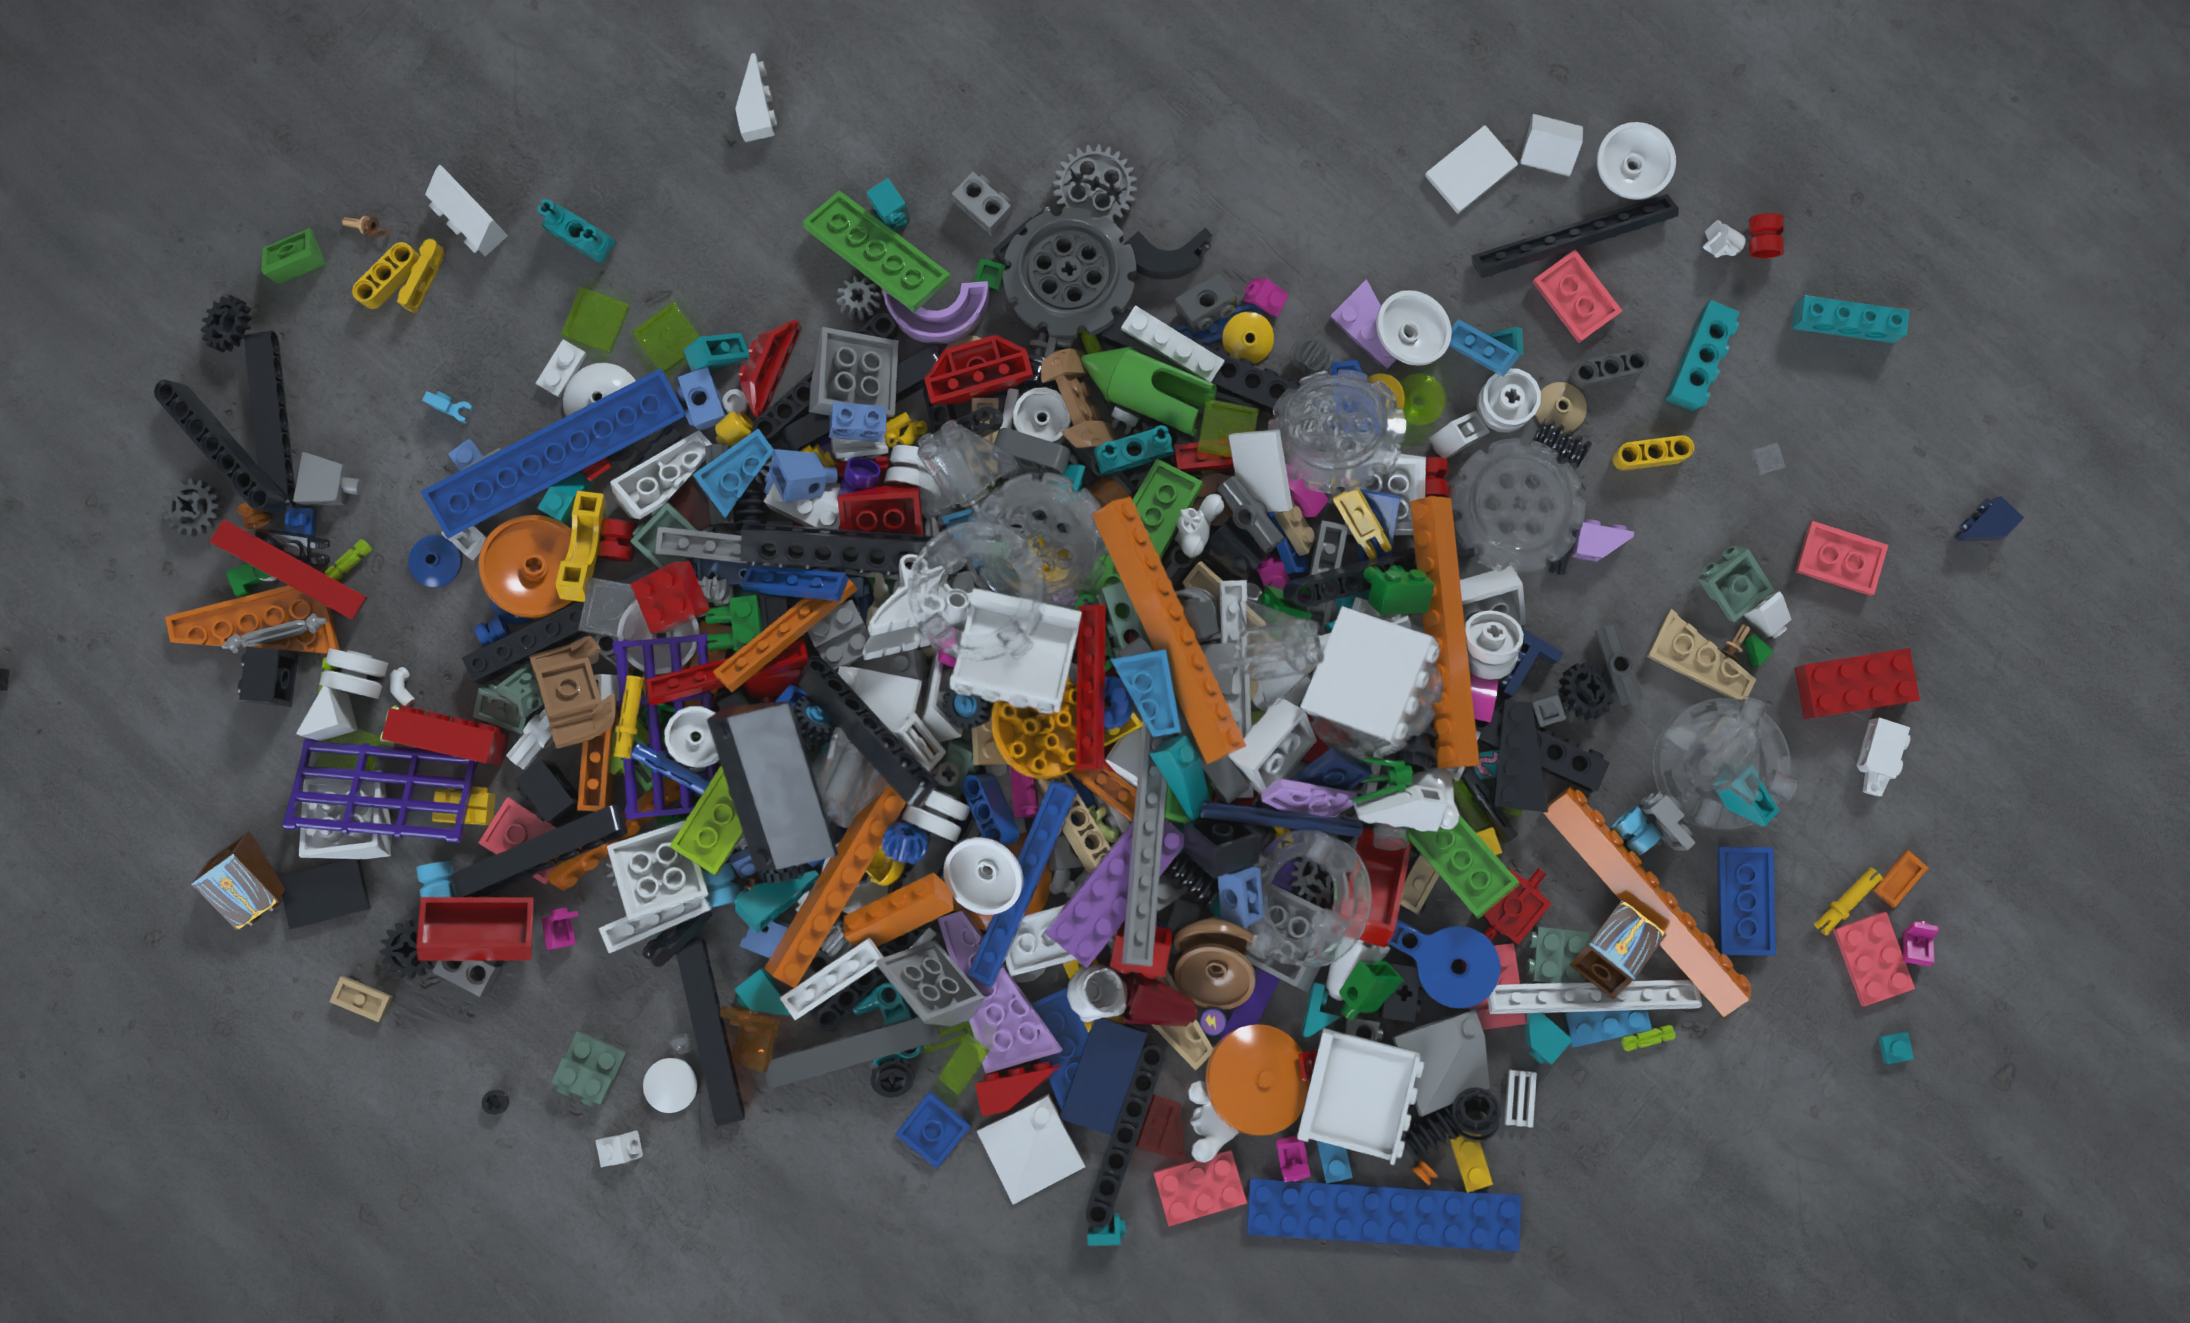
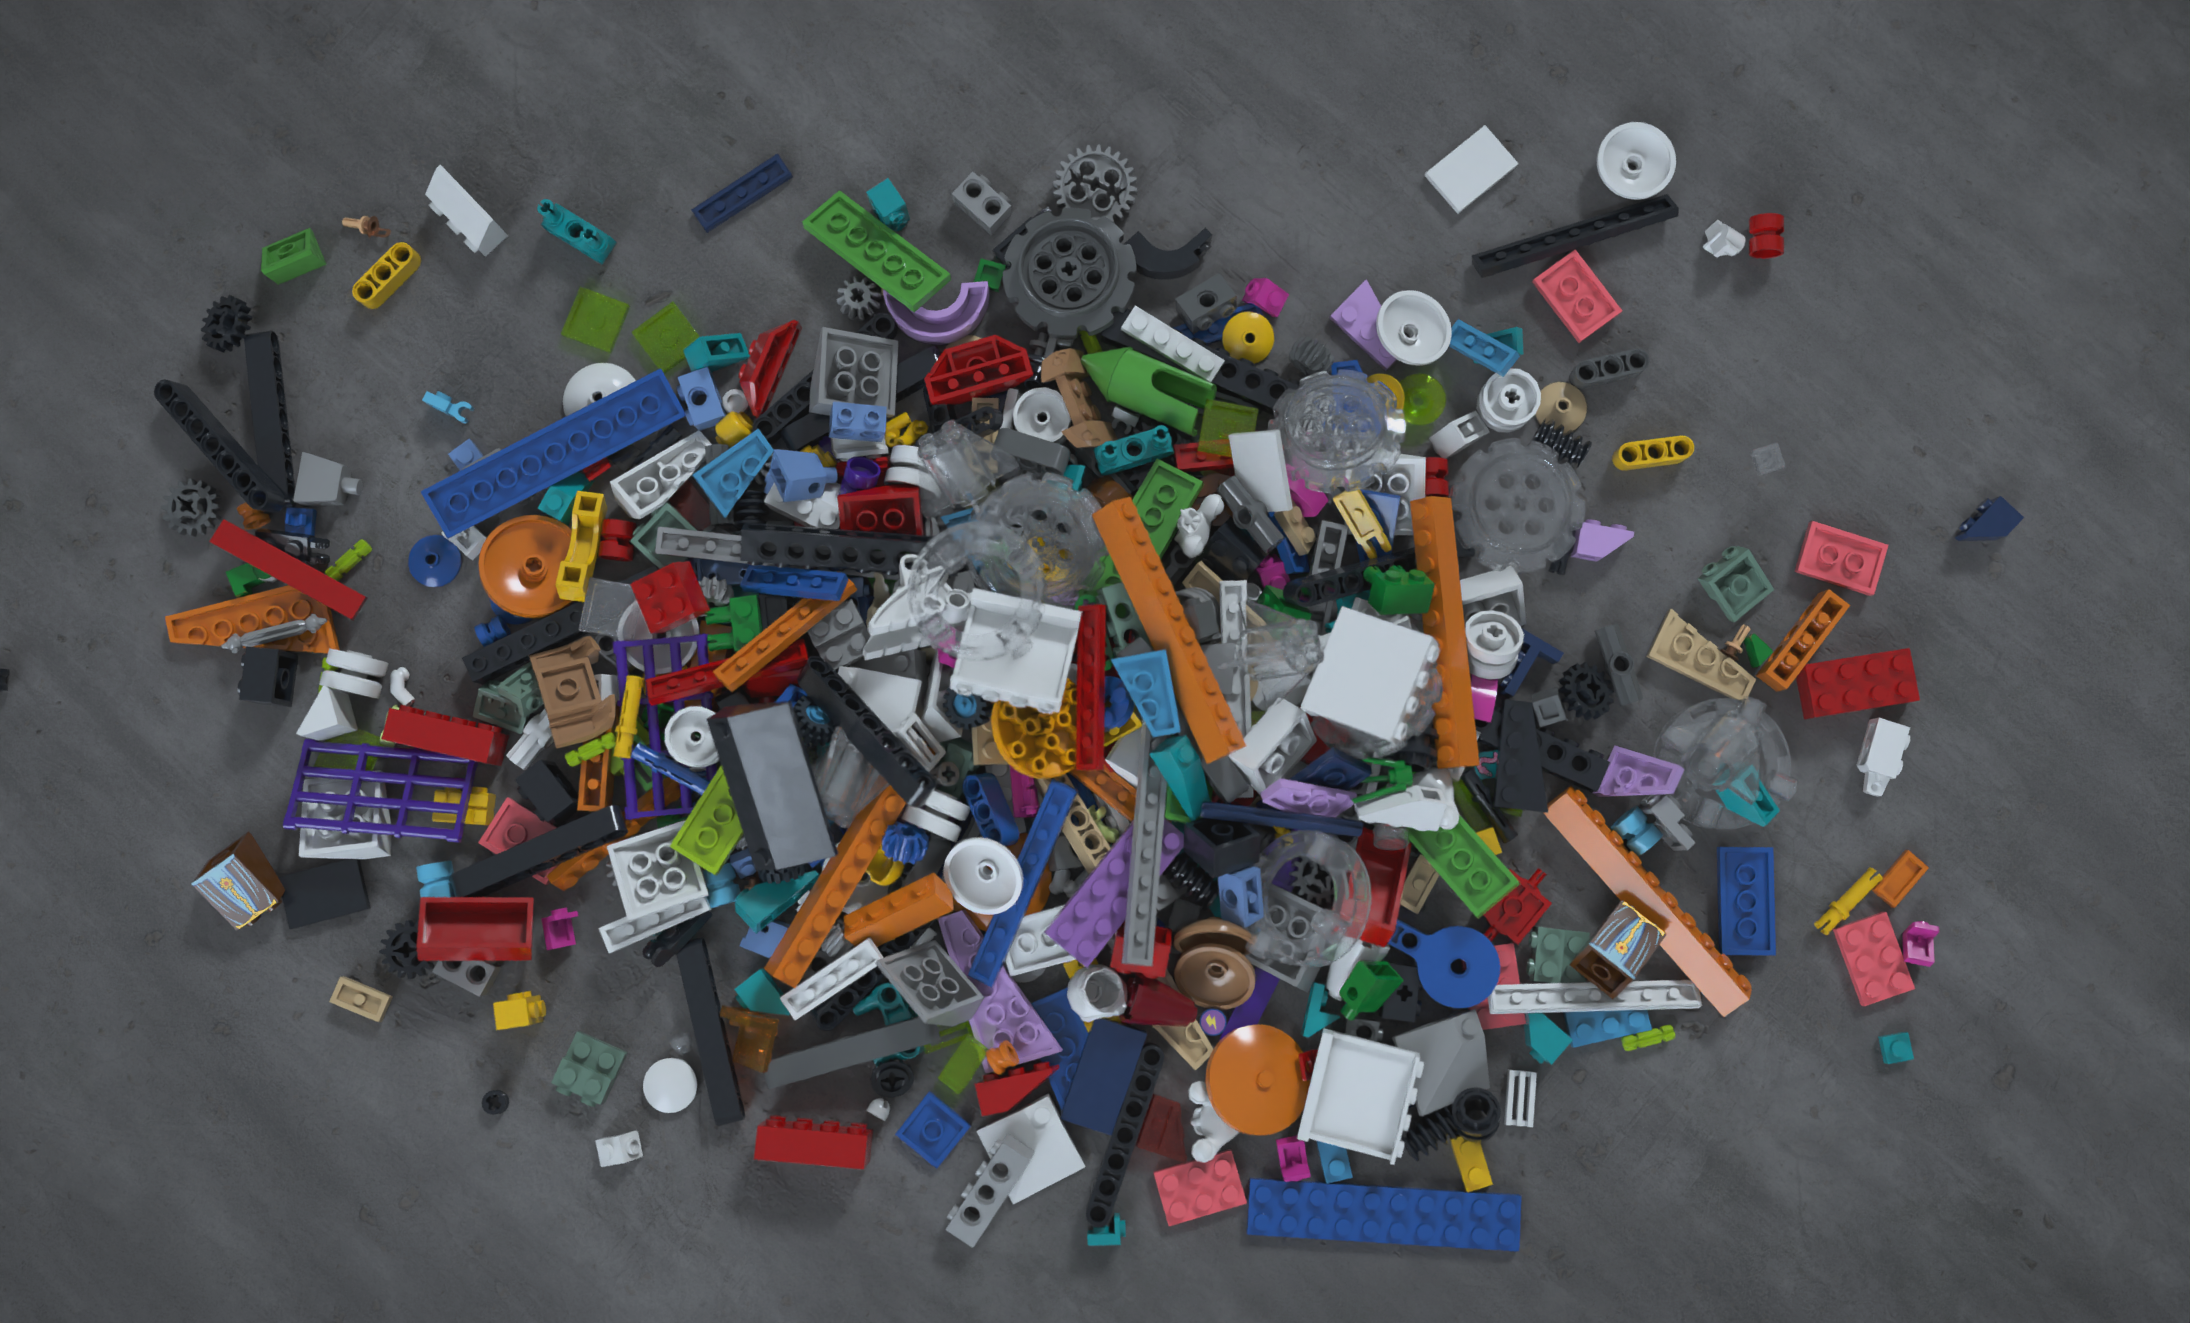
(421, 276): yellow hinge -> none
(519, 1010): none -> yellow brick
(561, 368): white plate -> none
(591, 749): none -> lime axle
(742, 193): none -> dark blue tile
(752, 105): white slope -> none
(813, 1143): none -> red piece
(879, 1108): none -> white hinge
(971, 1226): none -> light grey brick
(1002, 1057): none -> orange wheel
(1424, 1172): orange bush -> none
(1552, 145): white slope -> none
(1638, 774): none -> lavender wing
(1681, 390): teal brick -> none
(1769, 616): white slope -> none
(1802, 640): none -> orange brick
(1850, 319): teal brick -> none

